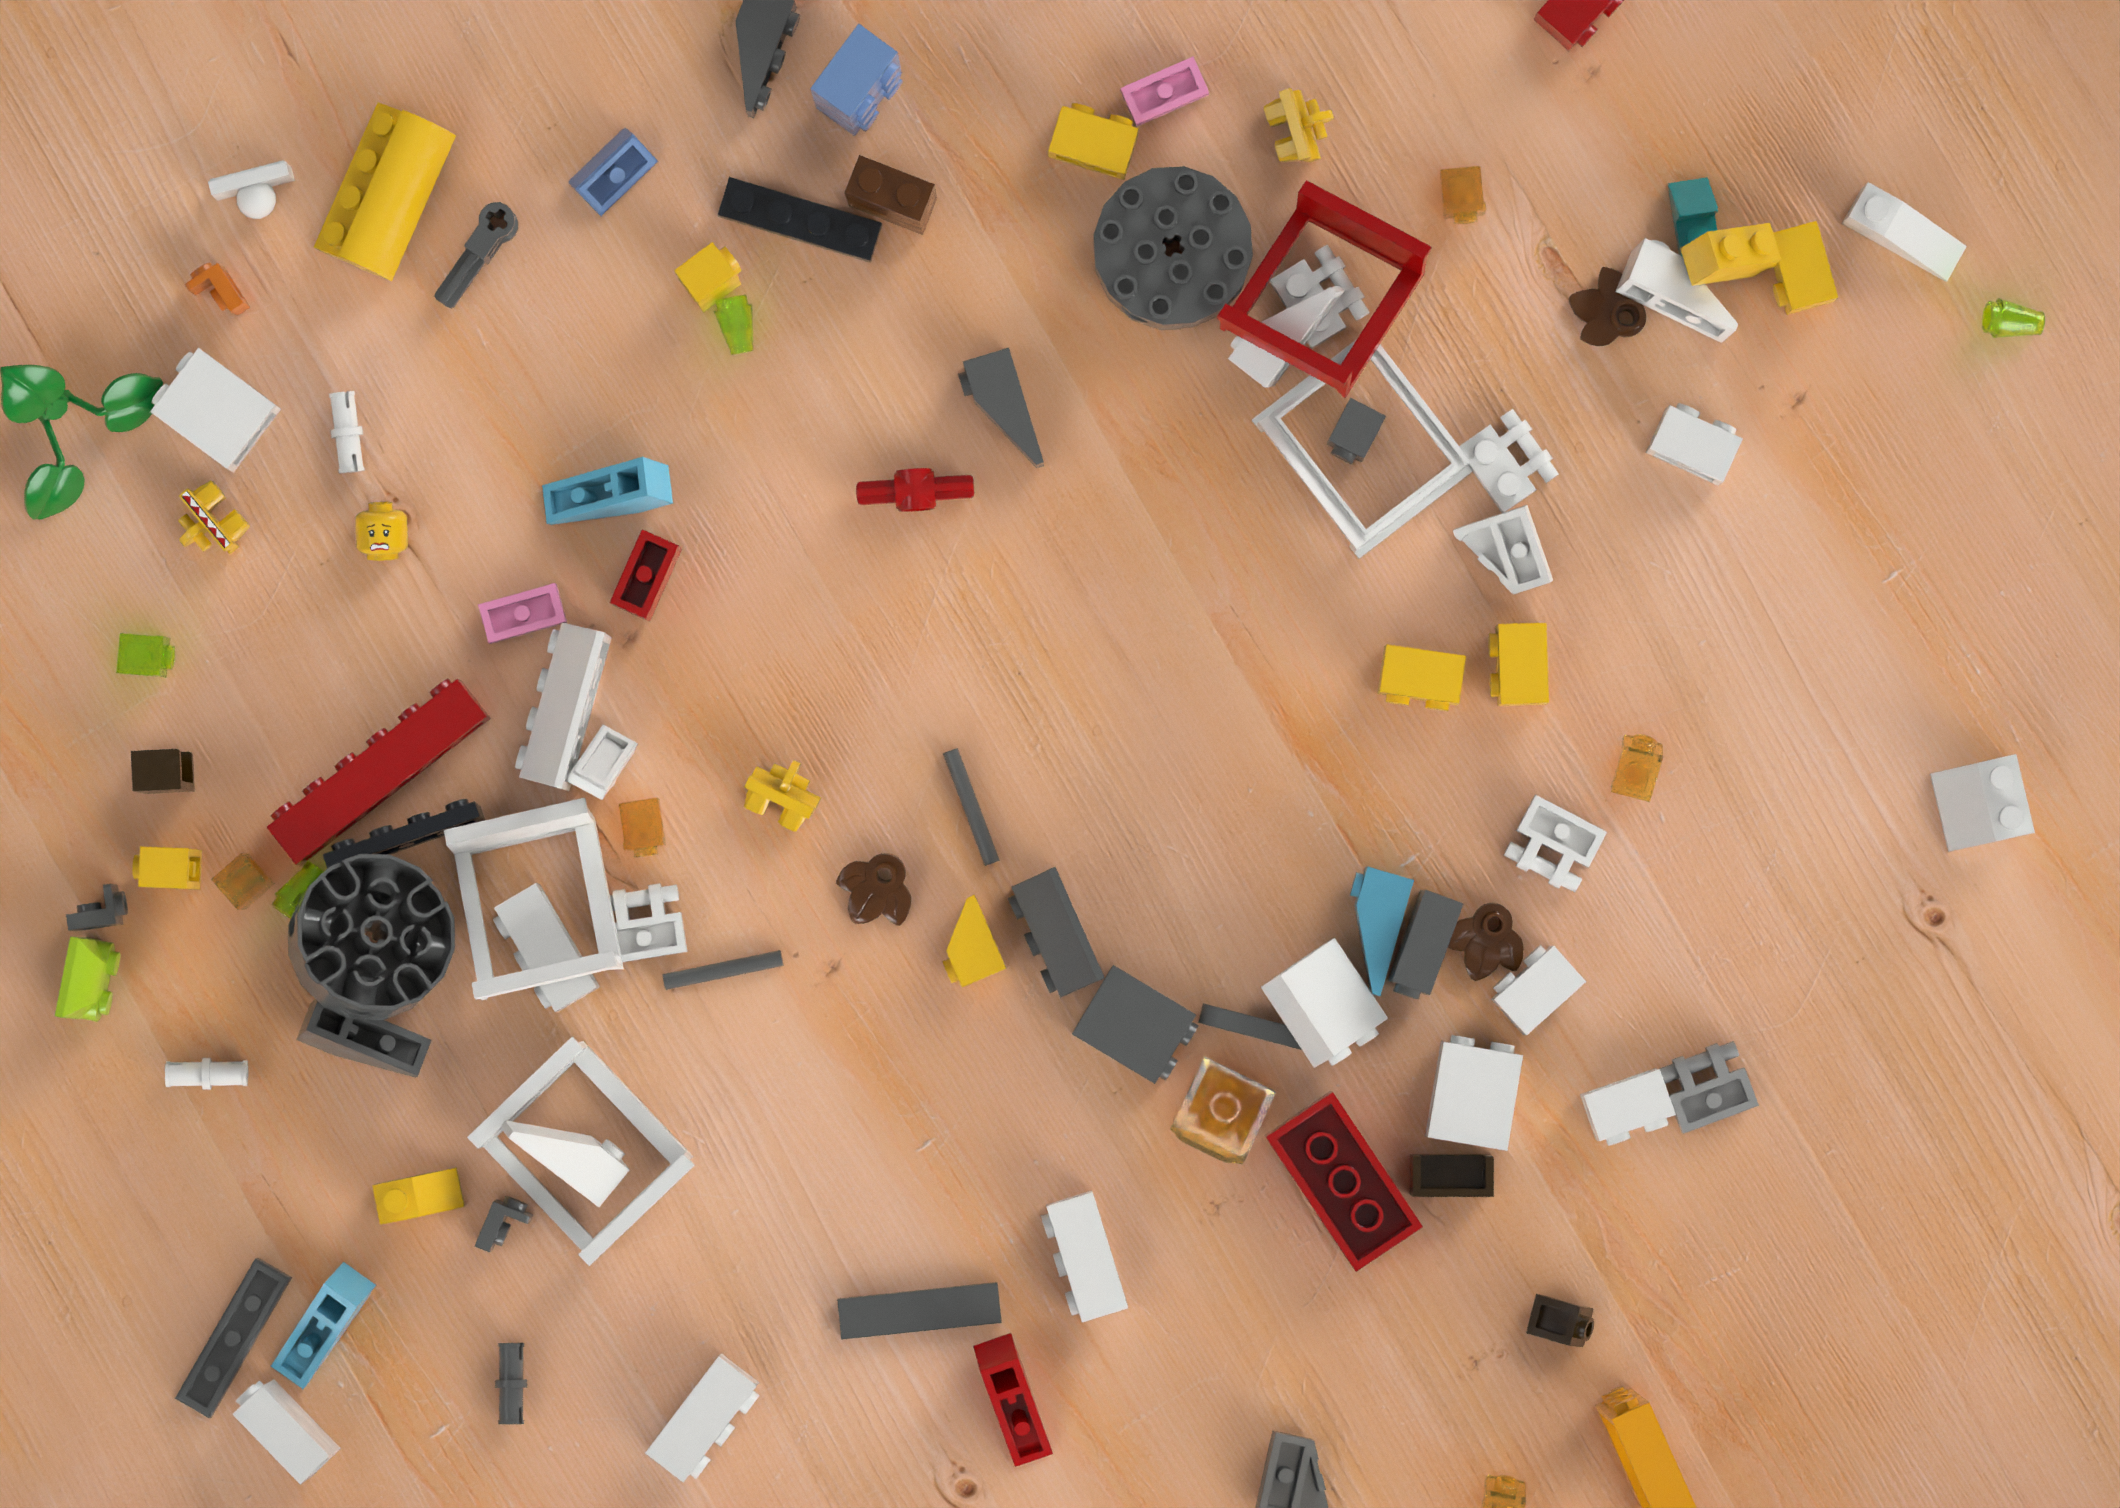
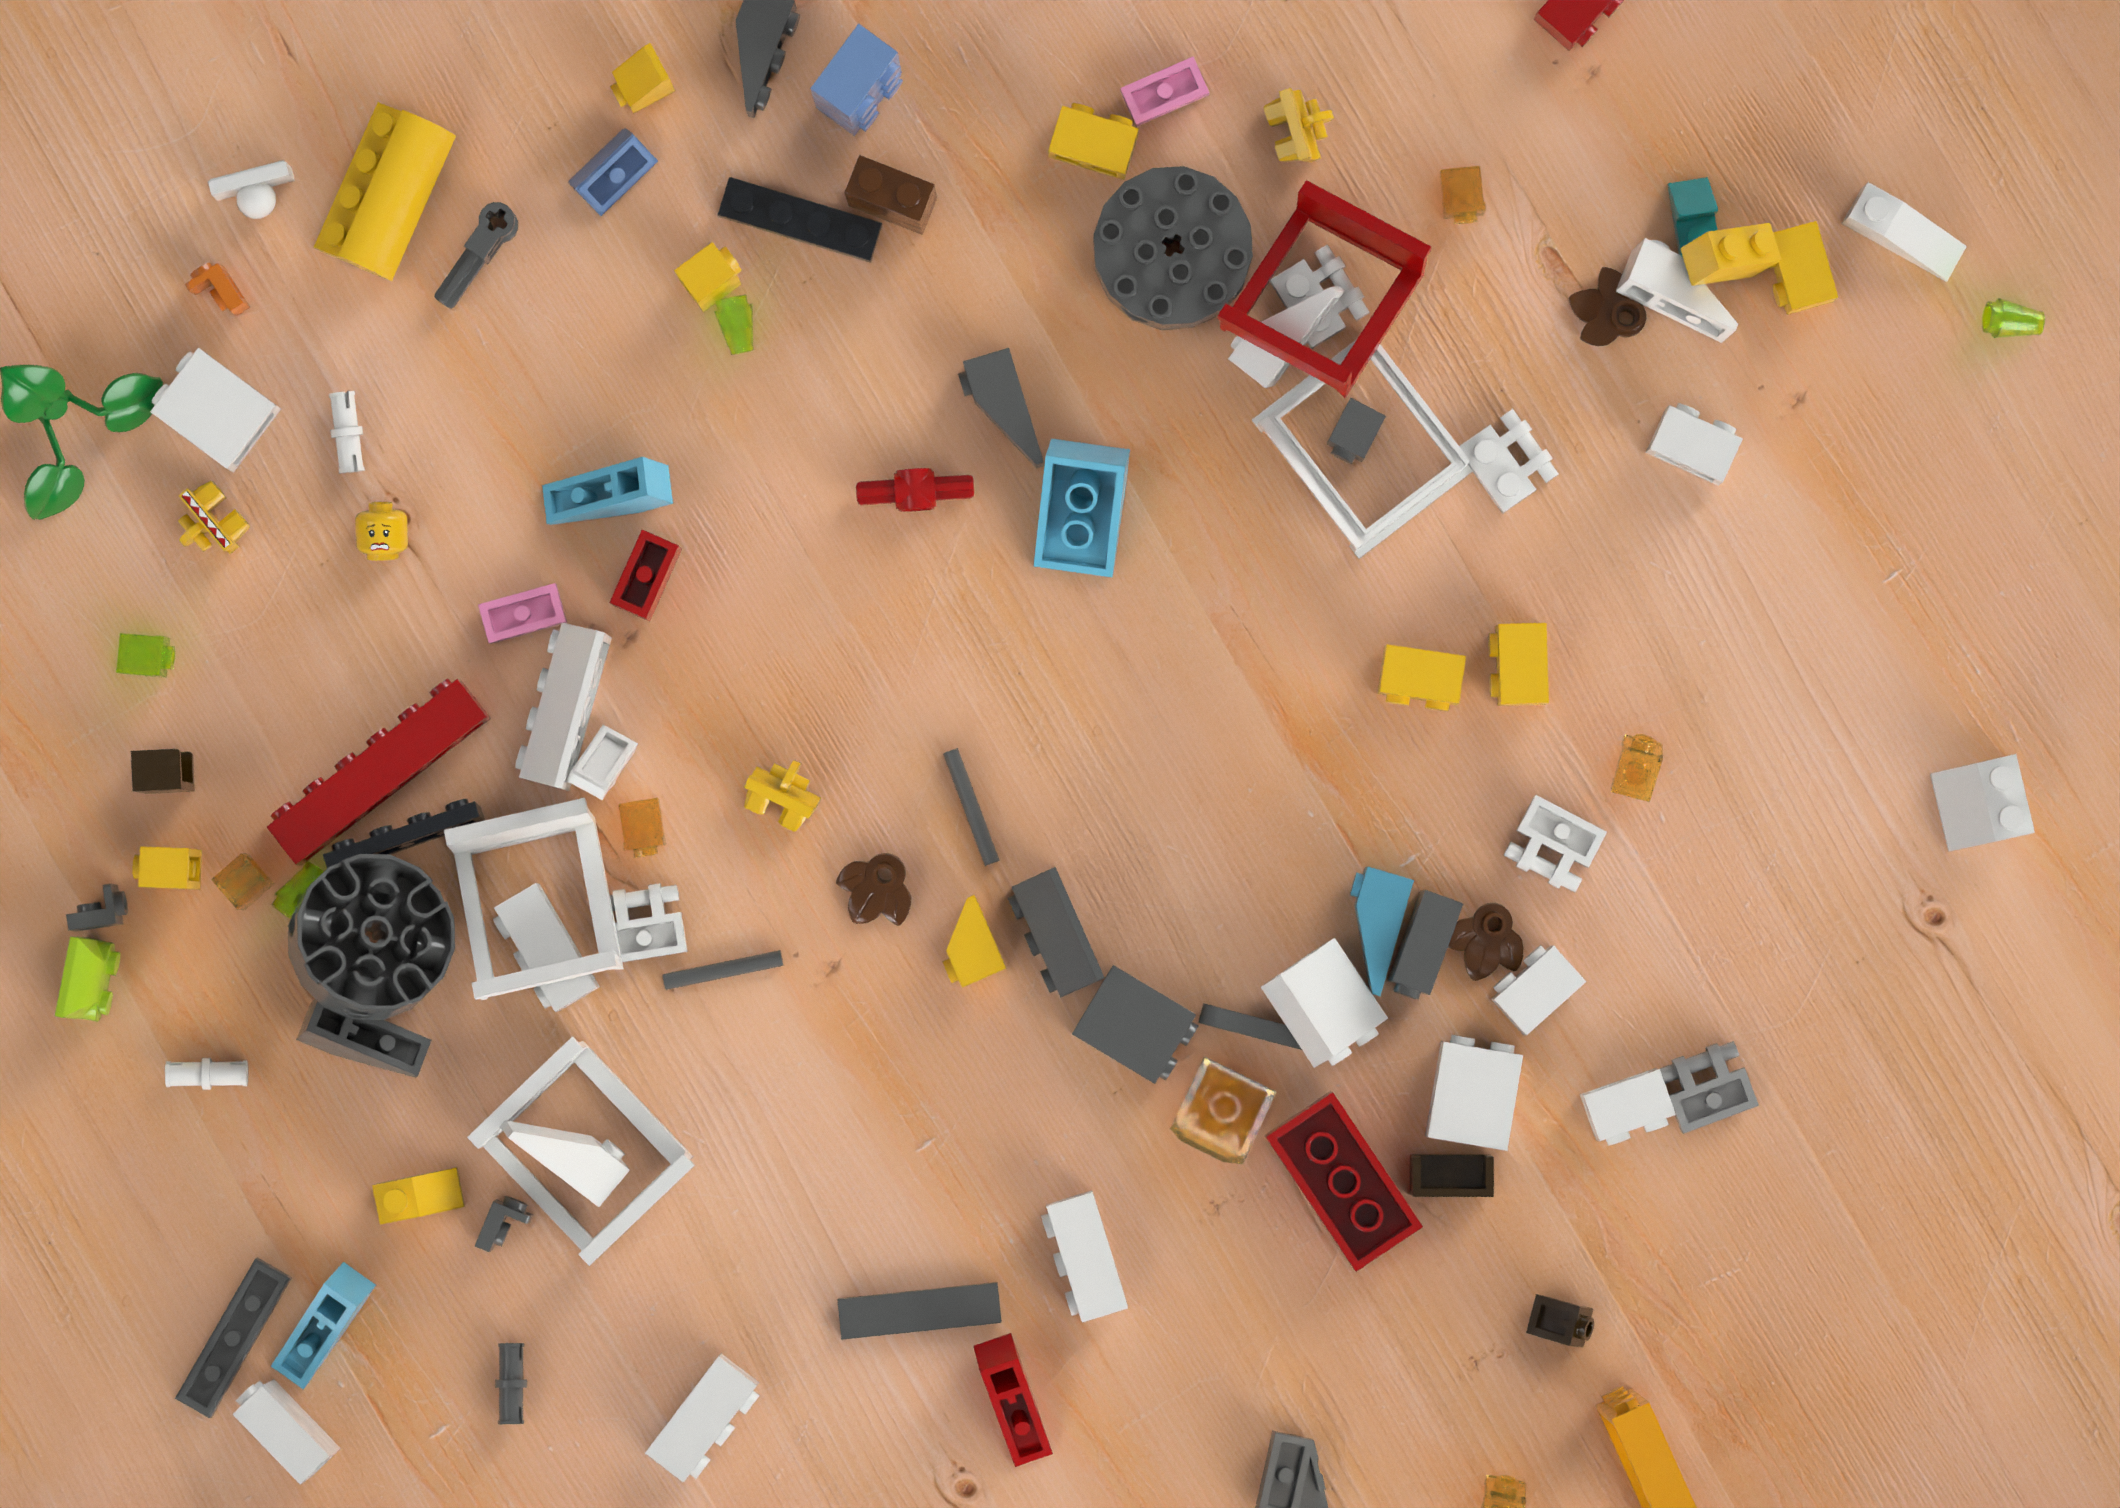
(641, 80): none -> yellow slope
(1081, 507): none -> medium azure slope
(1509, 549): white wing -> none

